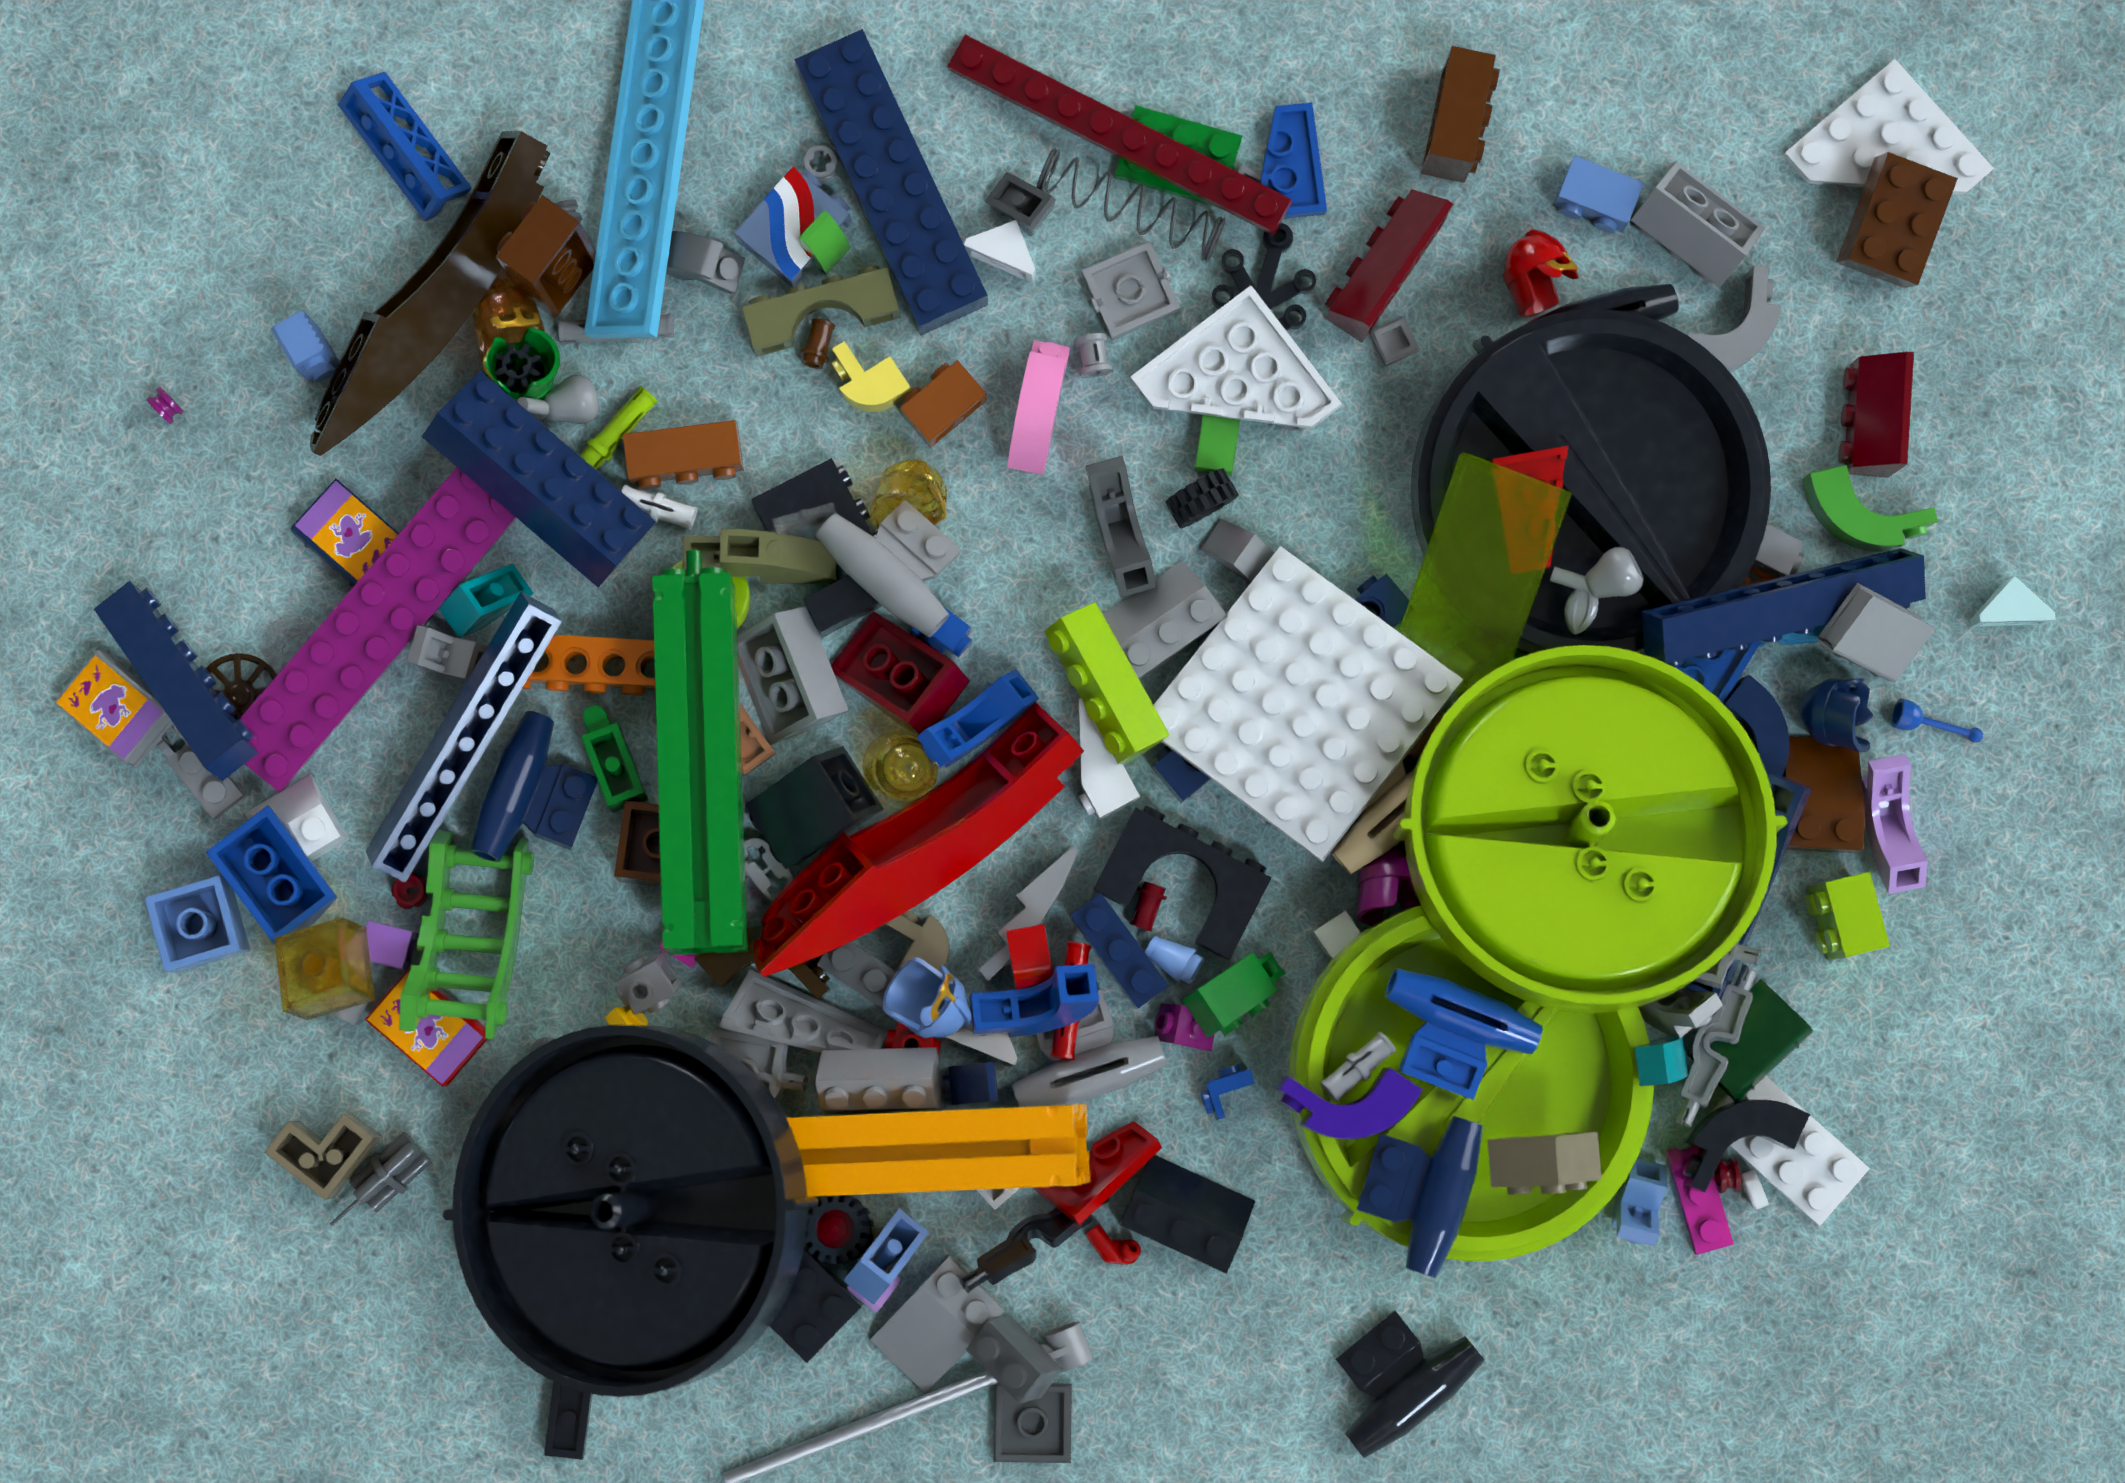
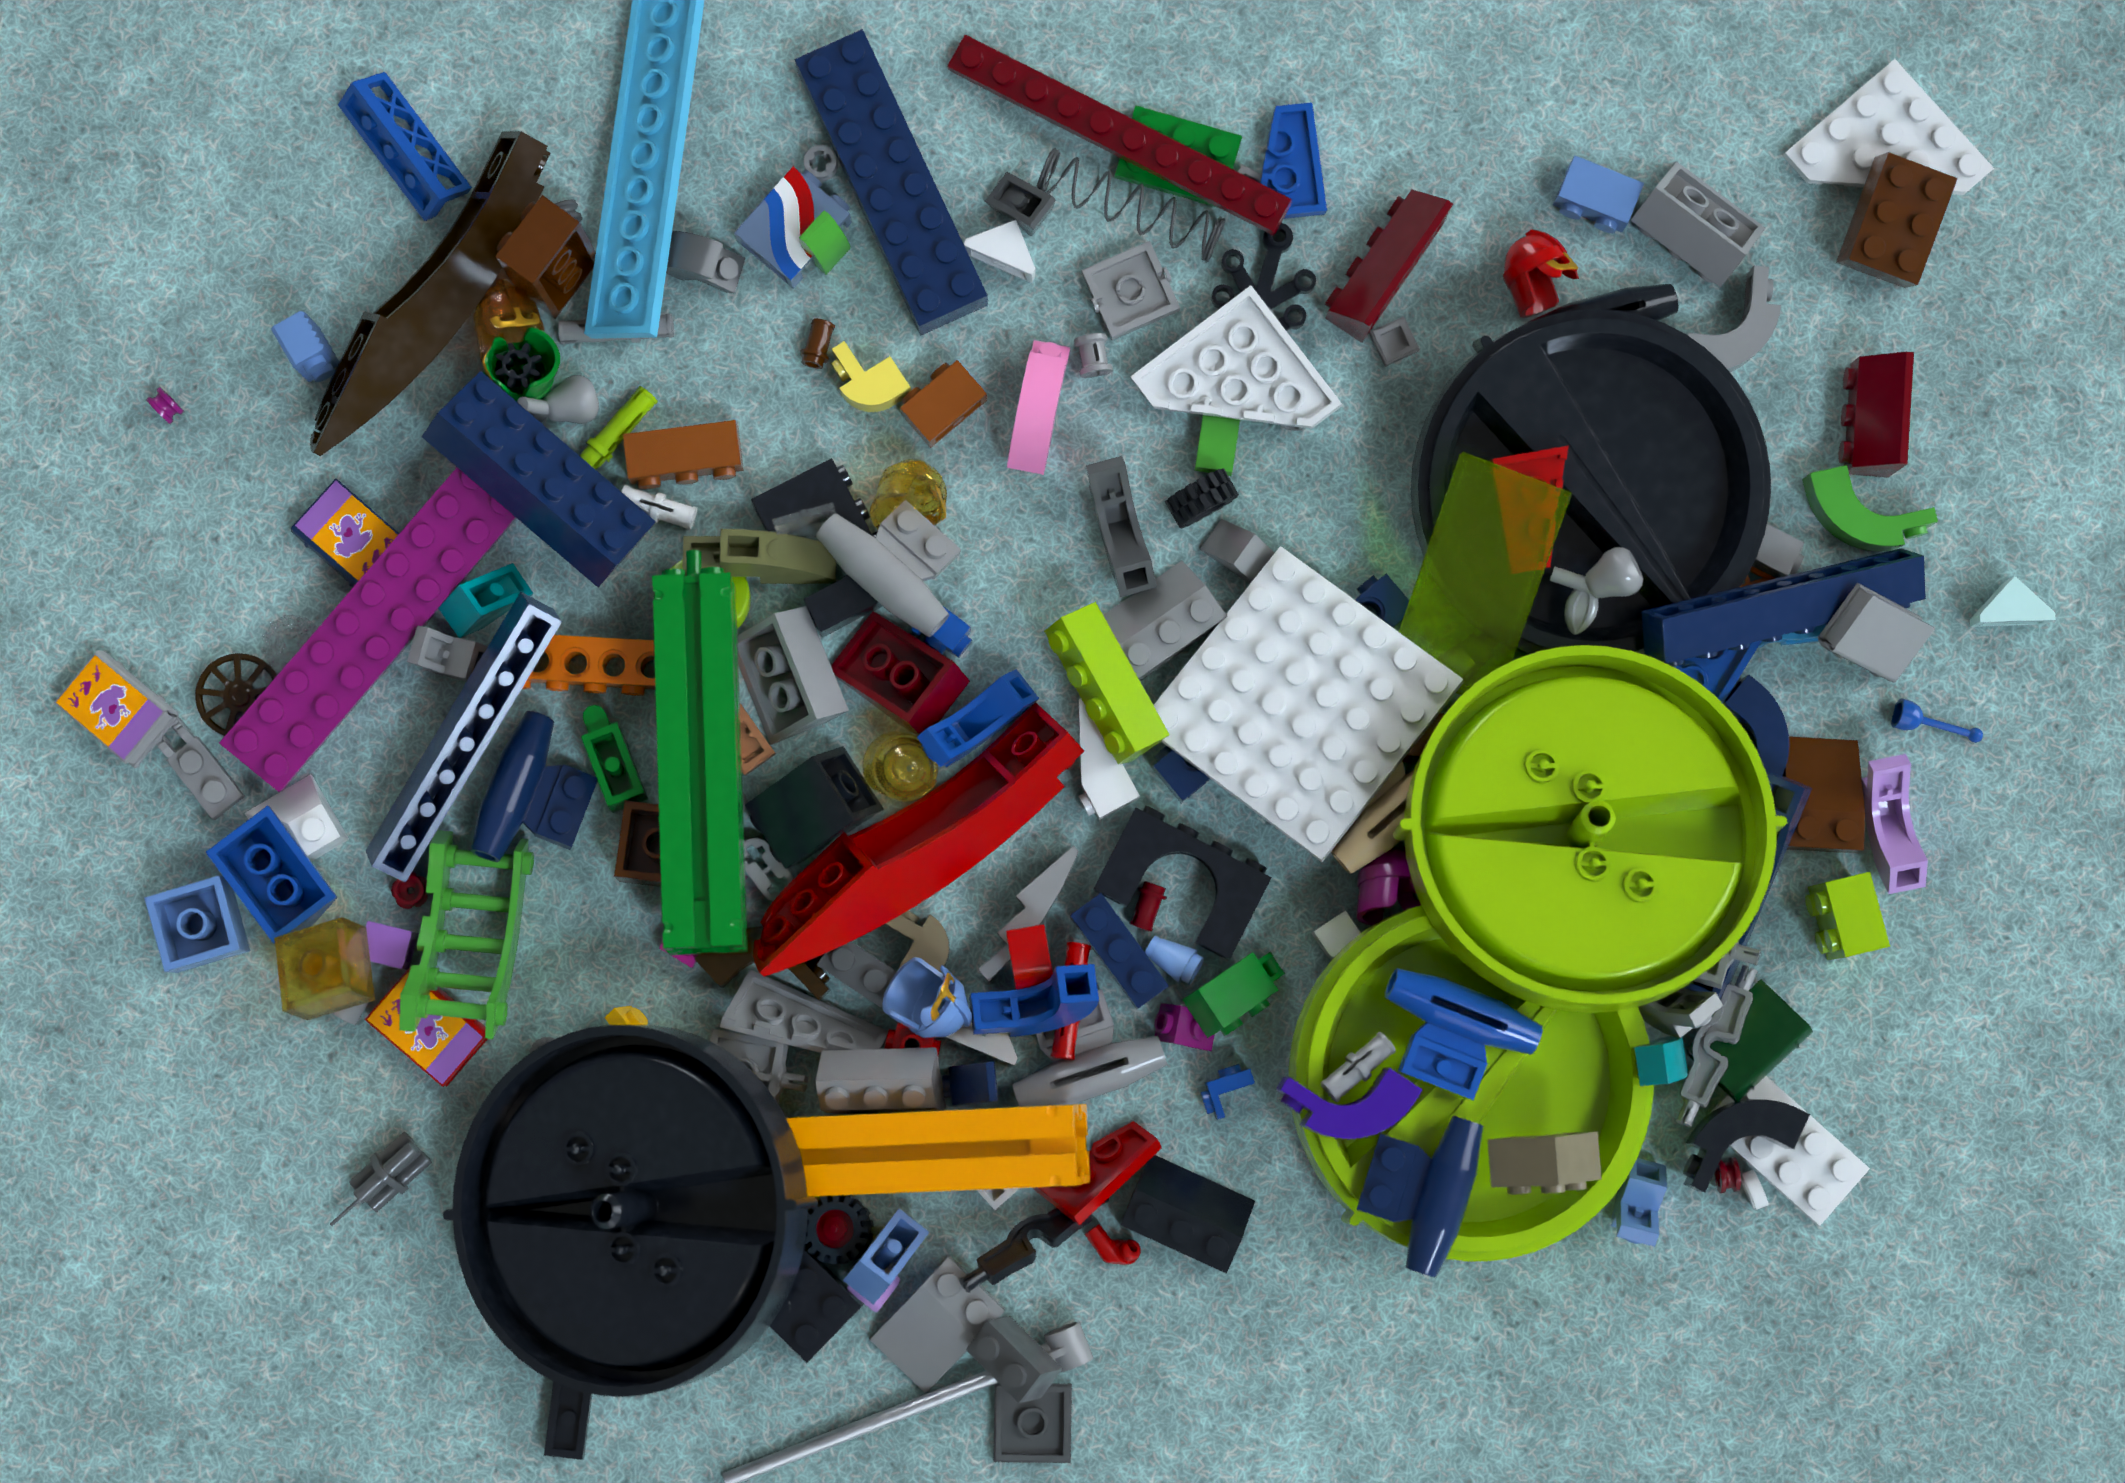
(177, 681): dark blue brick -> none
(327, 1162): dark tan brick -> none
(647, 983): light grey brick -> none
(775, 320): olive arch -> none
(1404, 1384): black plate -> none
(1460, 114): reddish brown brick -> none
(1701, 1210): dark pink plate -> none
(1832, 712): dark blue helmet -> none

